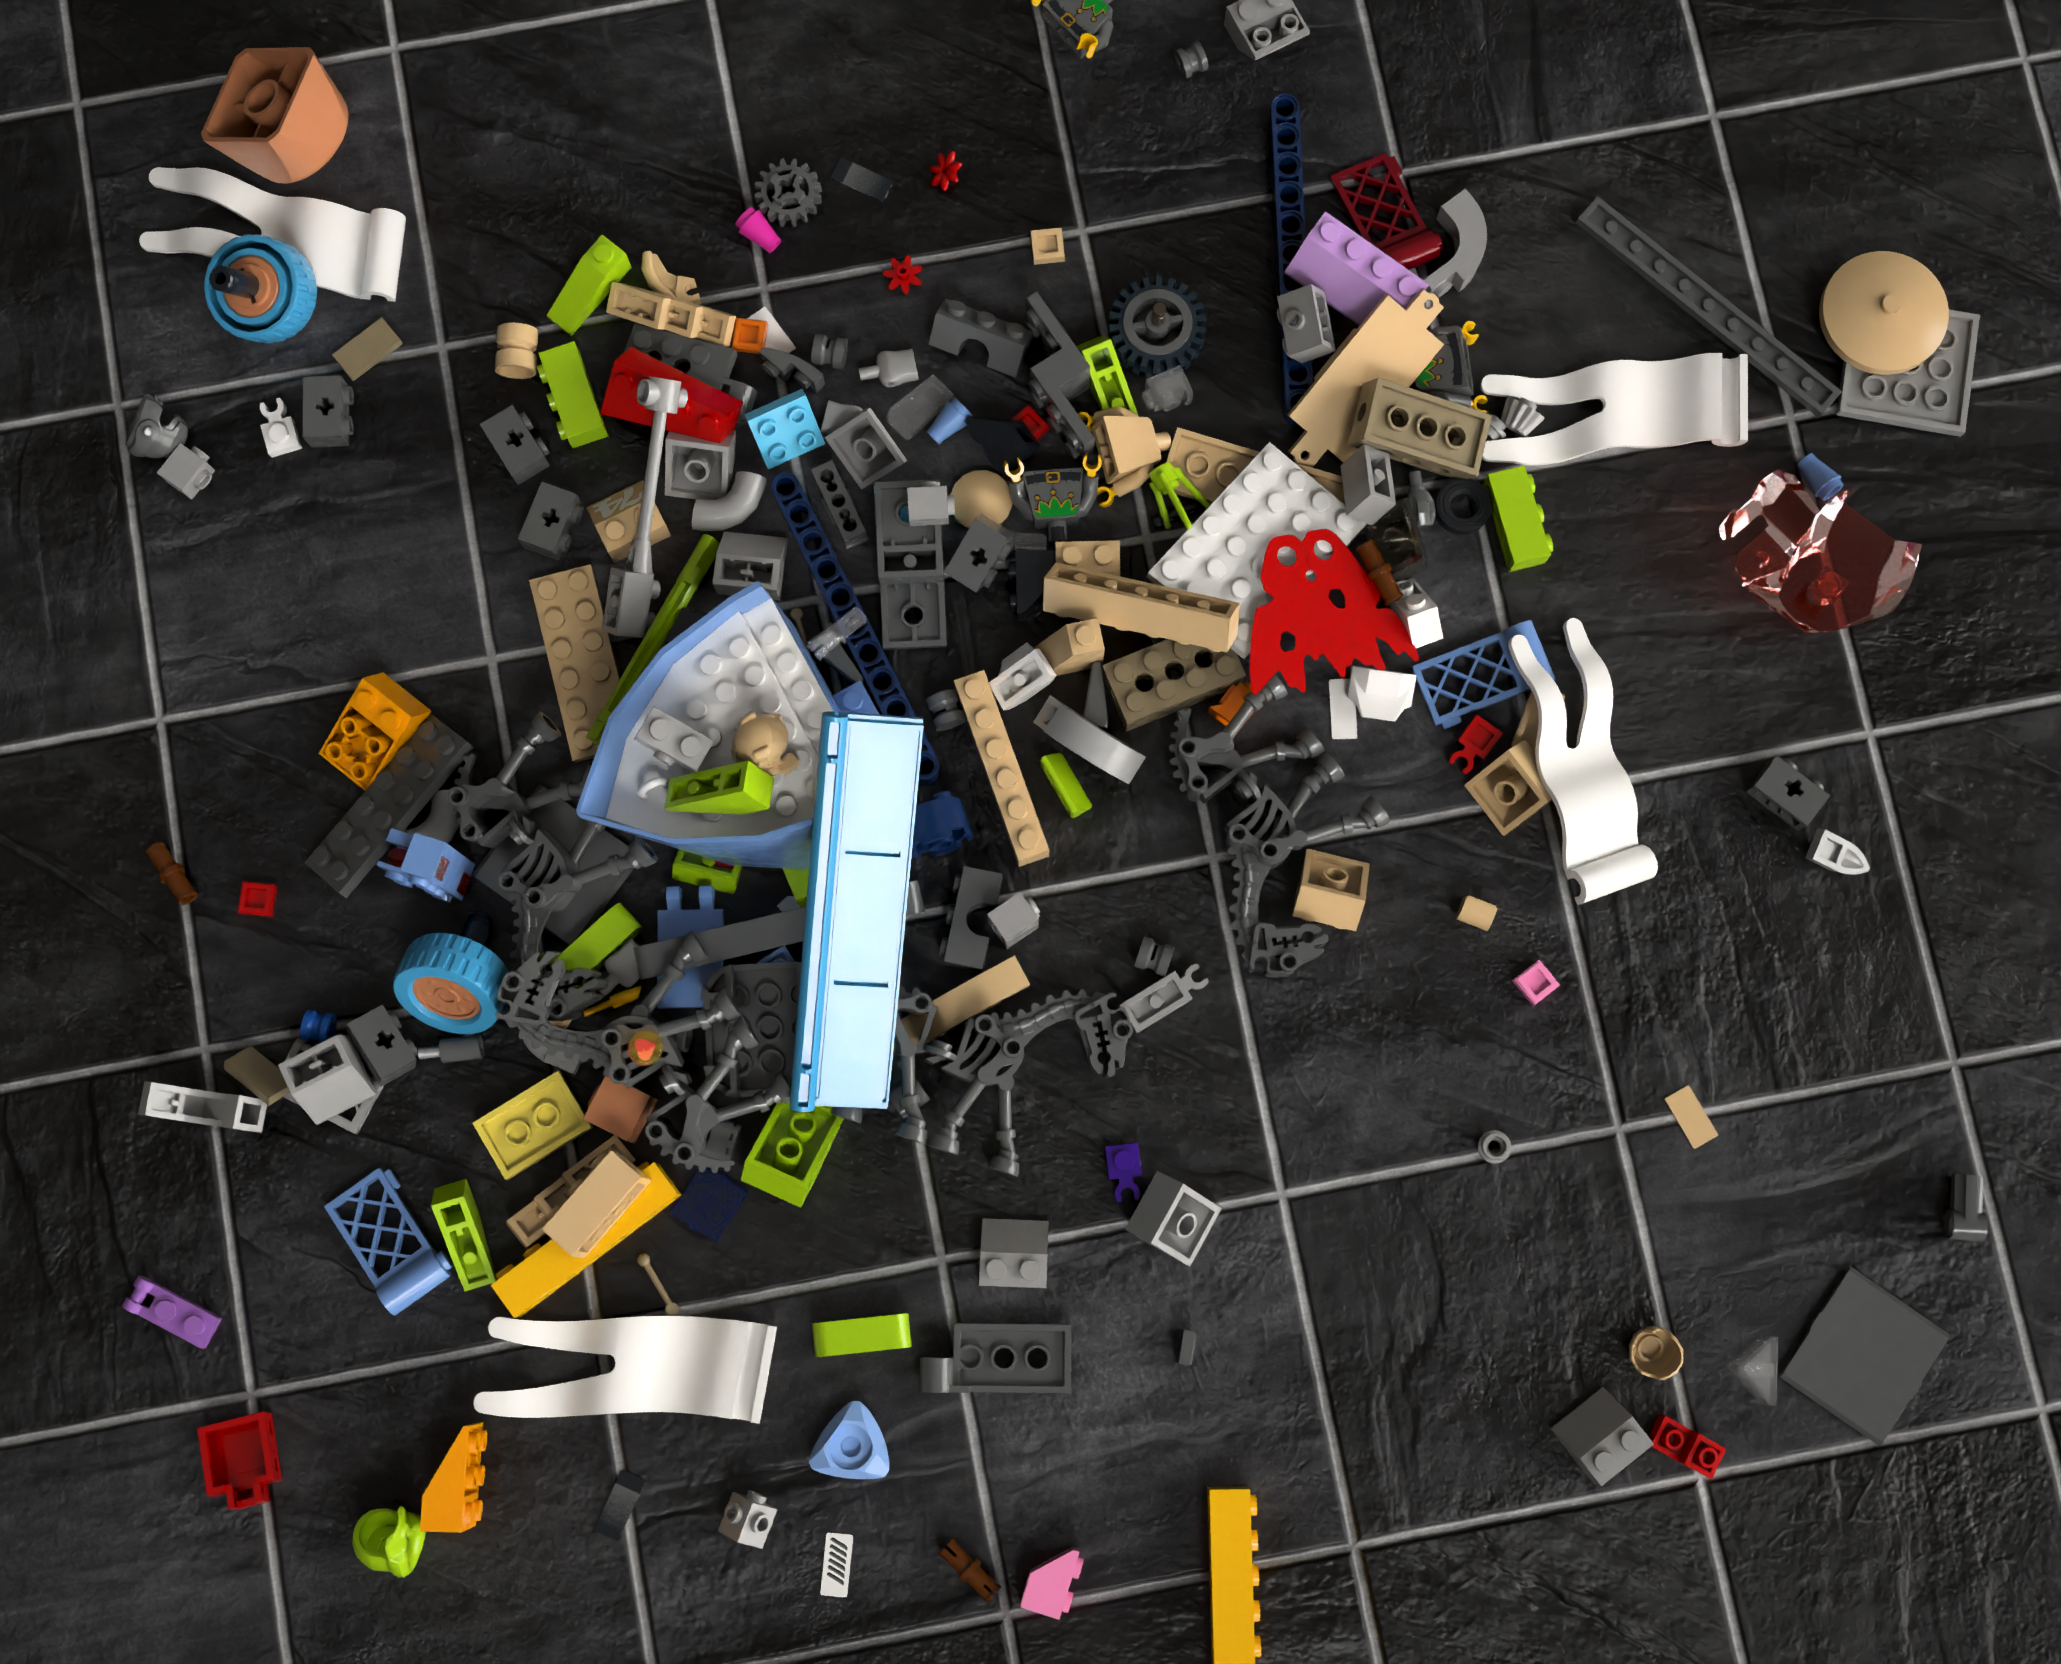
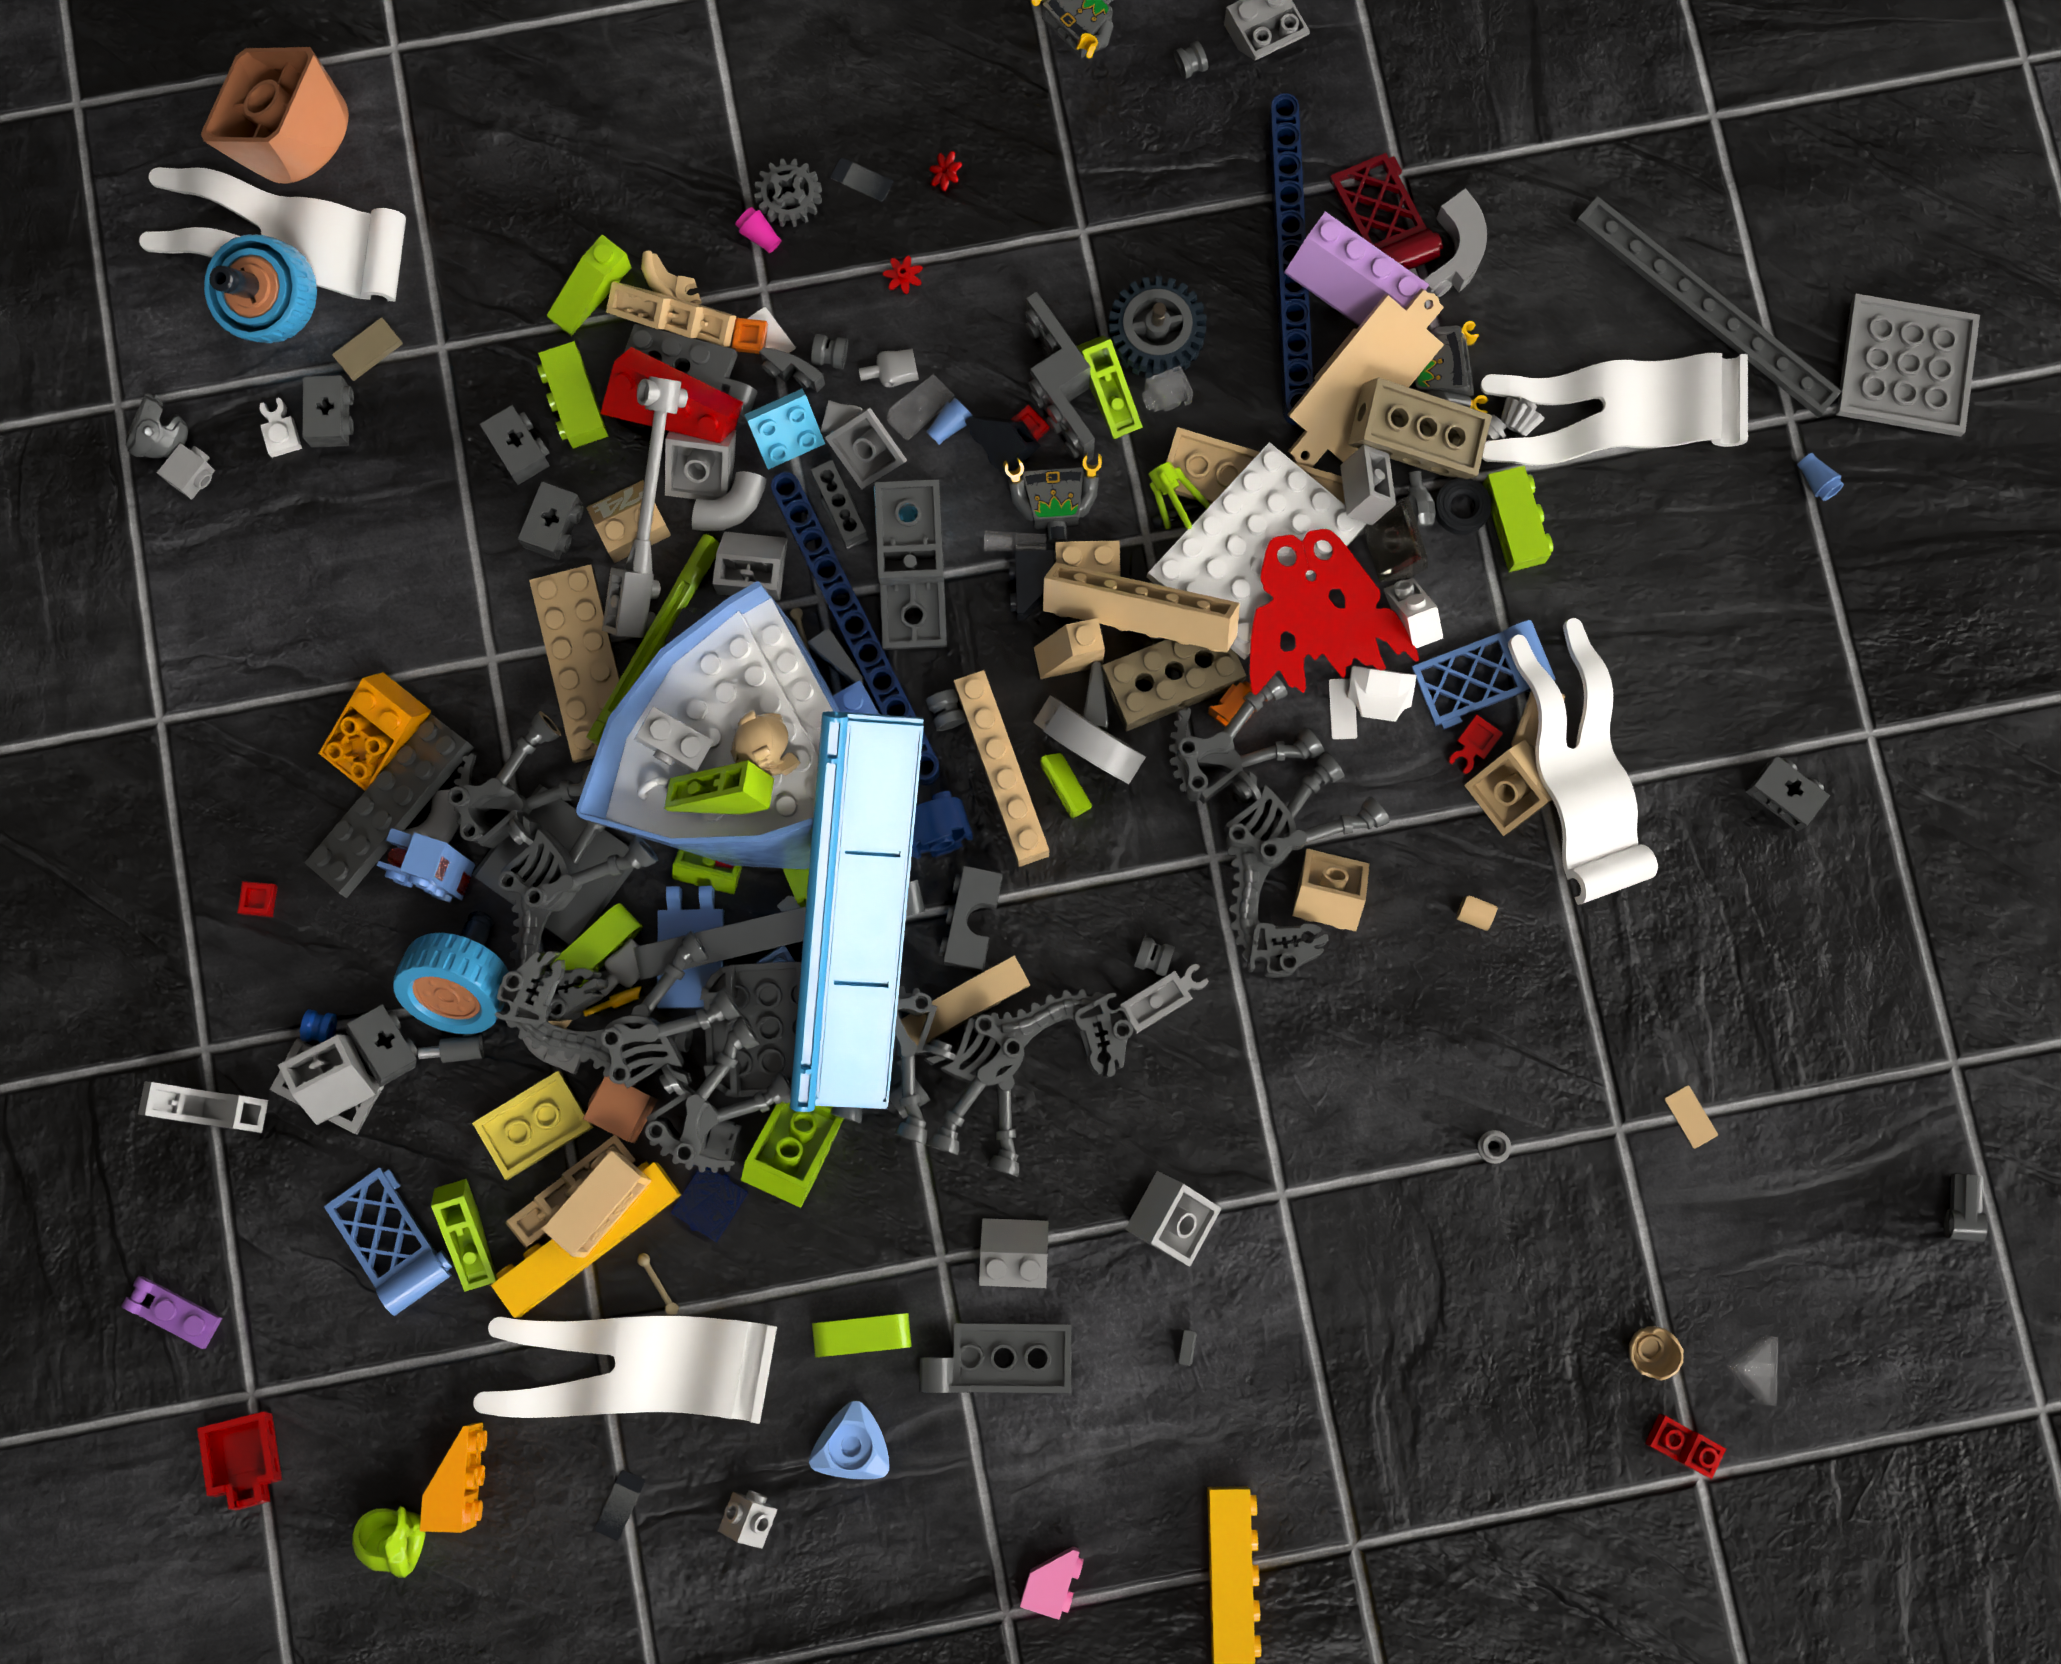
(171, 873): reddish brown pin -> none
(257, 1075): dark tan tile -> none
(516, 353): tan wheel -> none
(645, 1048): clear yellow tile -> none
(836, 1564): white sticker -> none
(837, 632): clear axle -> none
(929, 504): light grey brick -> none
(966, 566): dark grey brick -> none
(969, 1570): reddish brown pin -> none
(981, 494): tan dish -> none
(1005, 341): dark grey arch -> none
(1014, 919): light grey brick -> none
(1021, 676): white slope -> none
(1047, 246): tan plate -> none
(1124, 1164): dark purple plate -> none
(1127, 448): tan torso -> none
(1305, 324): light grey brick -> none
(1379, 572): reddish brown pin -> none
(1536, 982): bright pink tile -> none
(1601, 1436): light grey slope -> none
(1816, 564): clear red piece -> none
(1836, 854): plate -> none
(1864, 1355): dark grey piece -> none
(1883, 312): tan dish -> none

